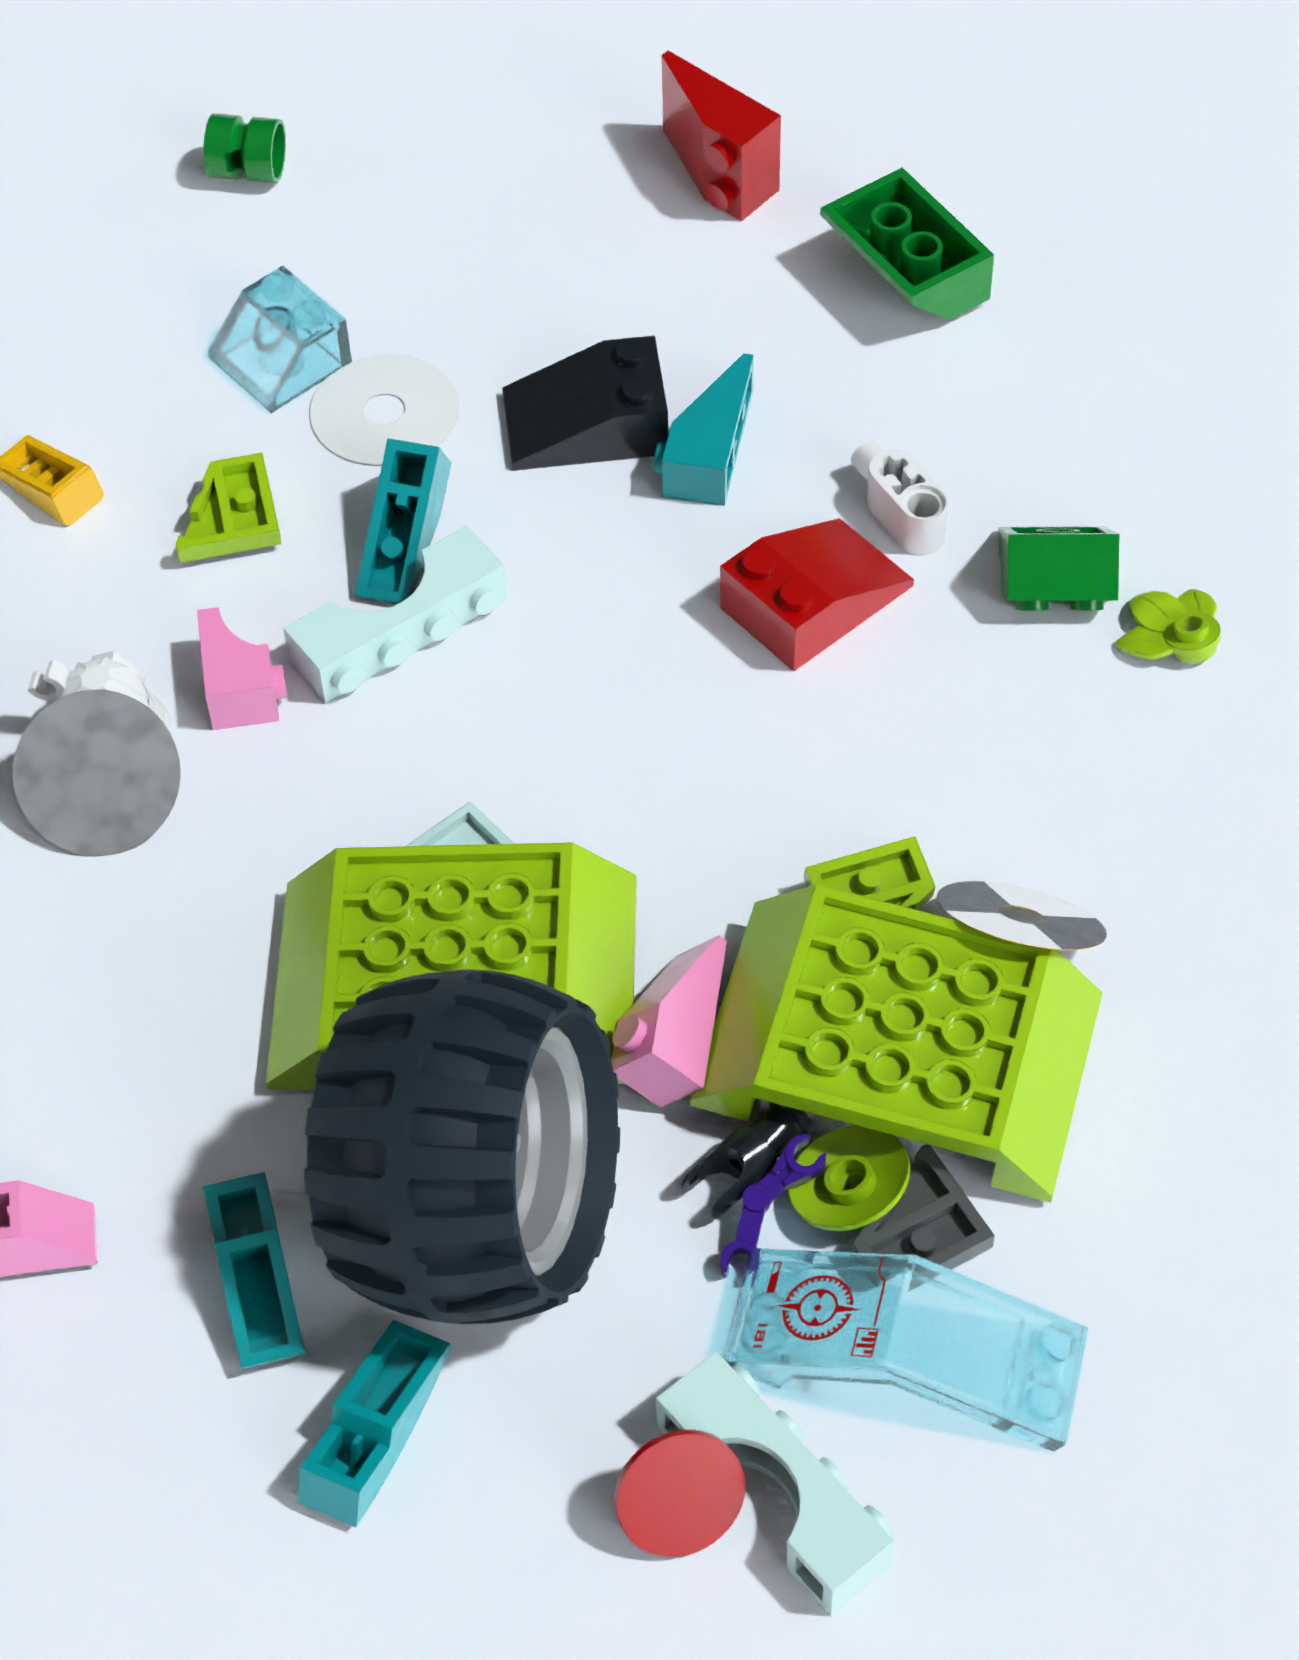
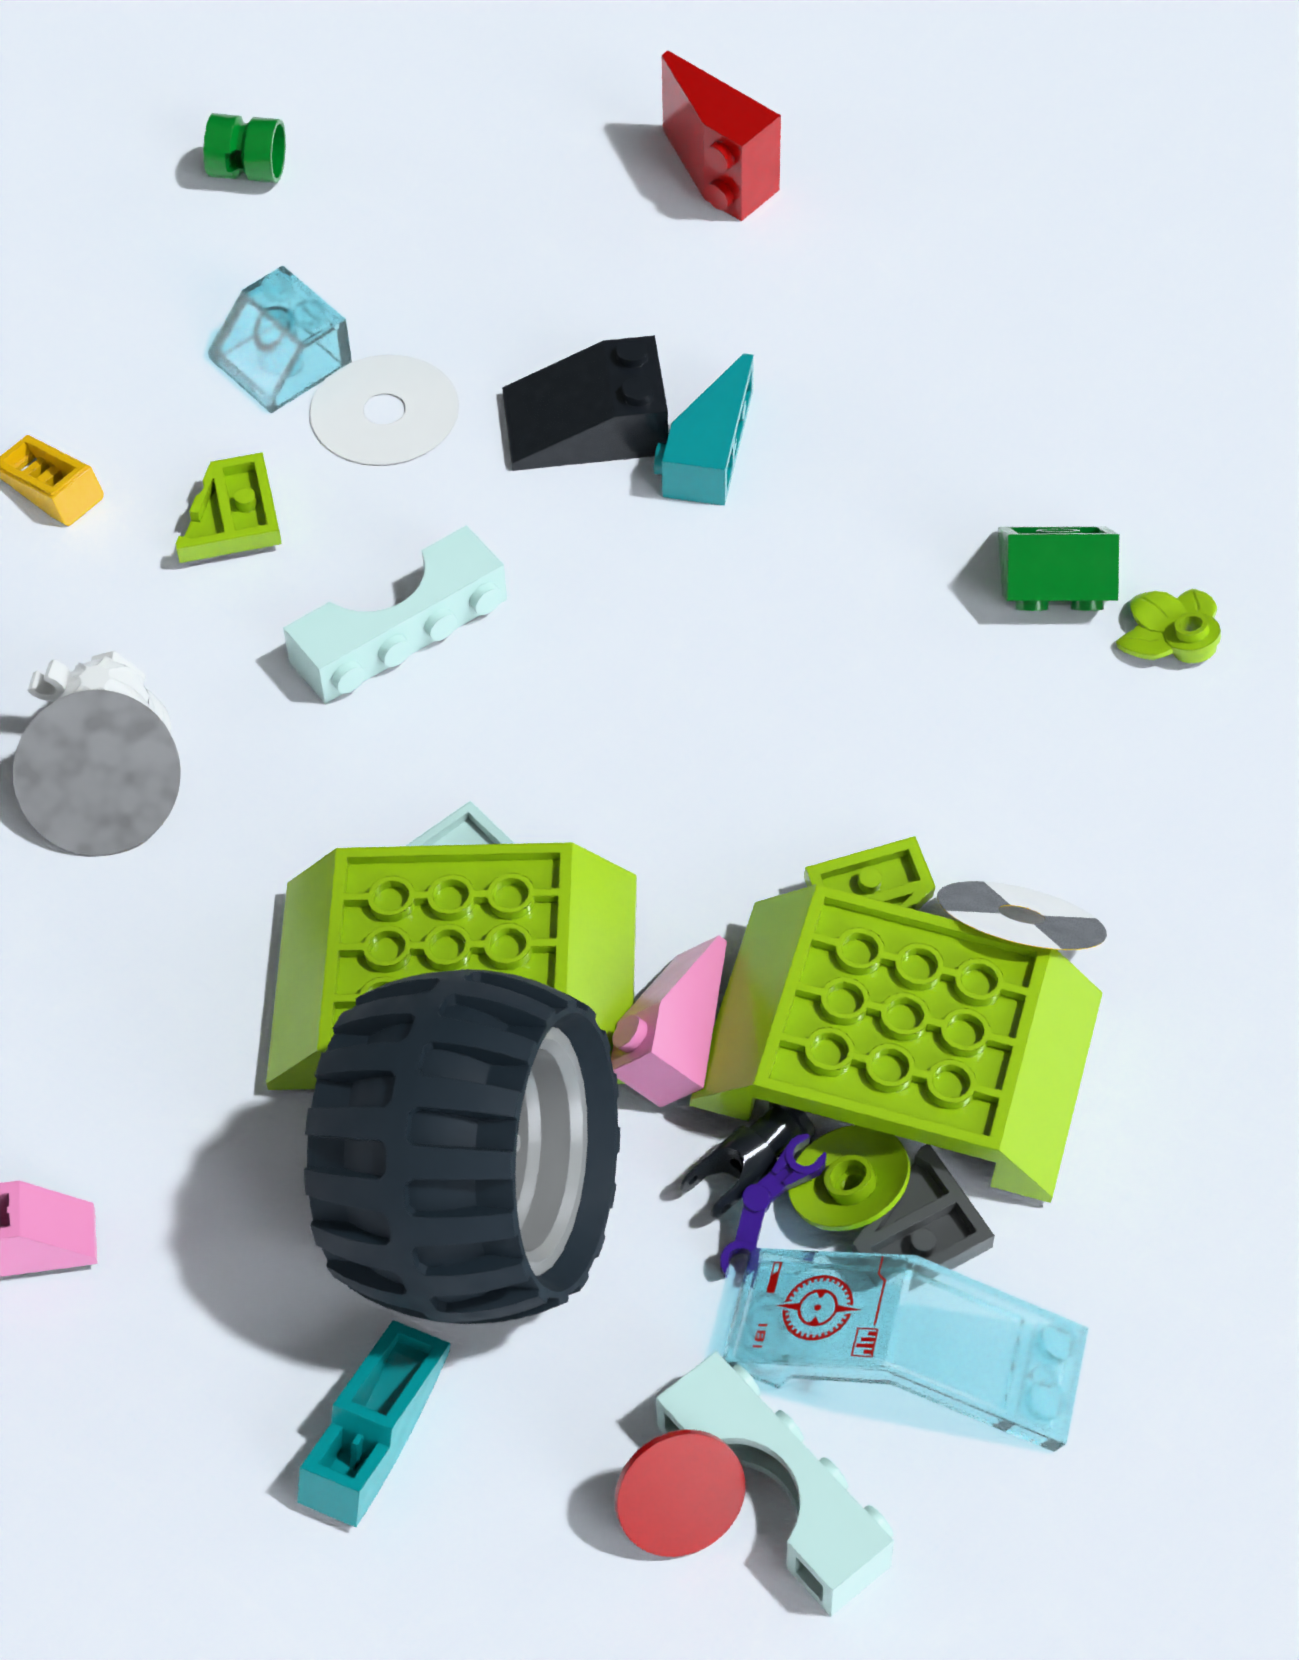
(237, 676): bright pink arch -> none
(253, 1271): teal slope -> none
(402, 520): teal slope -> none
(808, 588): red slope -> none
(903, 497): white piece -> none
(914, 244): green slope -> none

